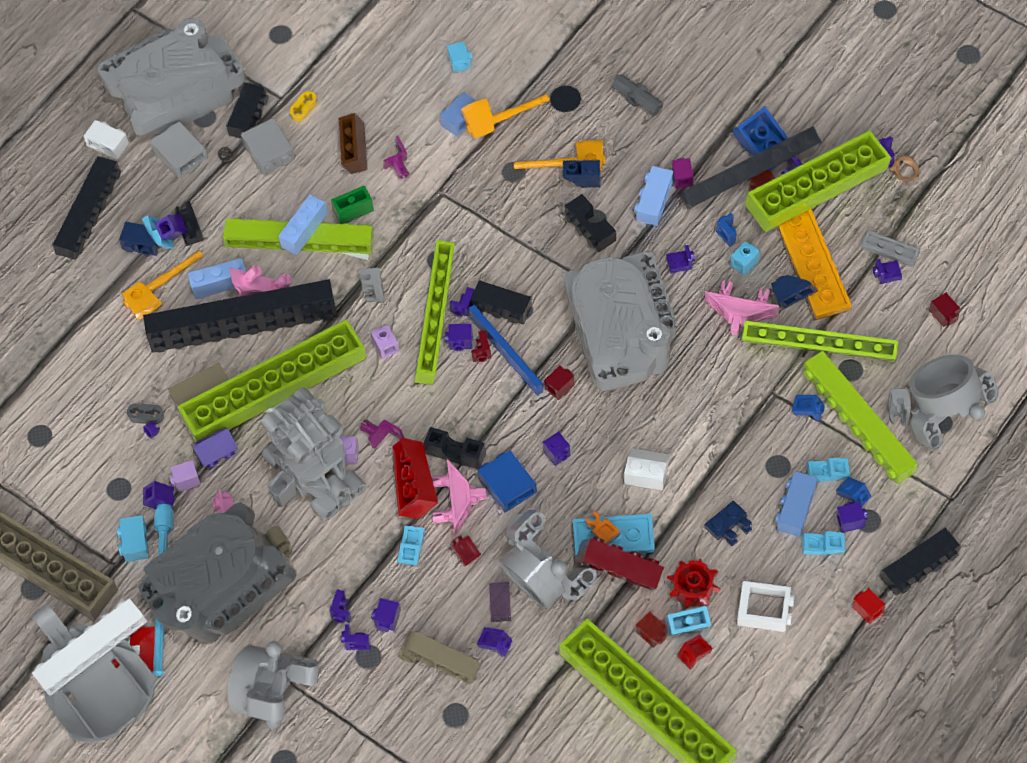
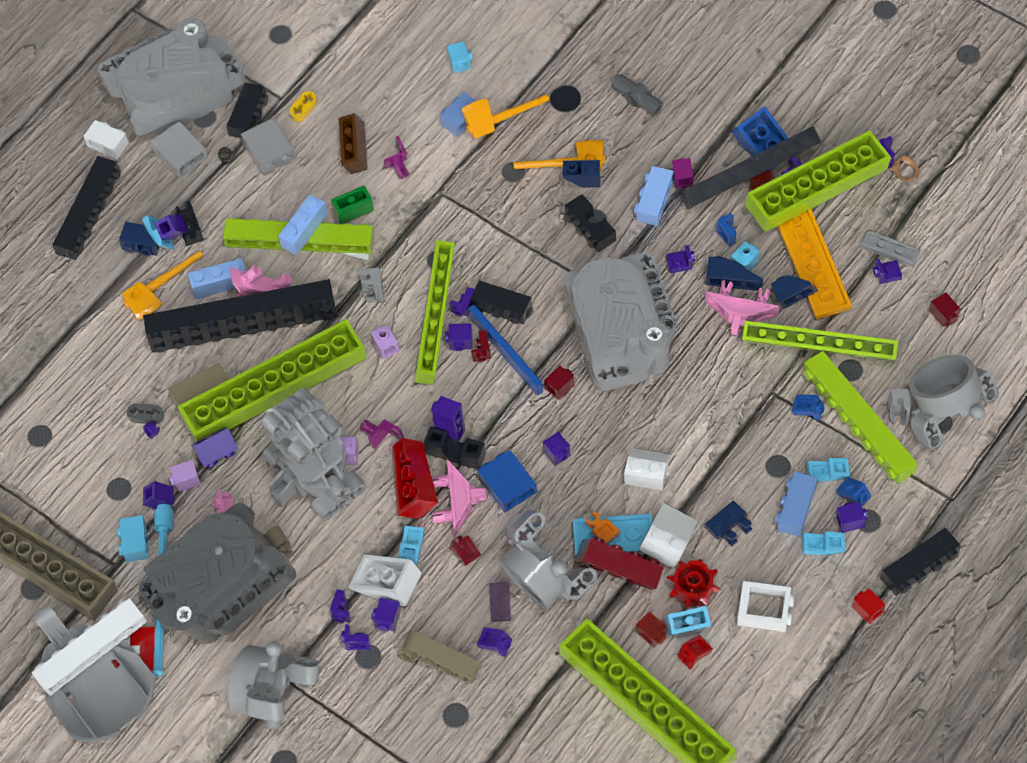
(386, 578): none -> white slope
(448, 417): none -> dark purple brick
(668, 535): none -> white slope
(725, 269): none -> dark blue slope

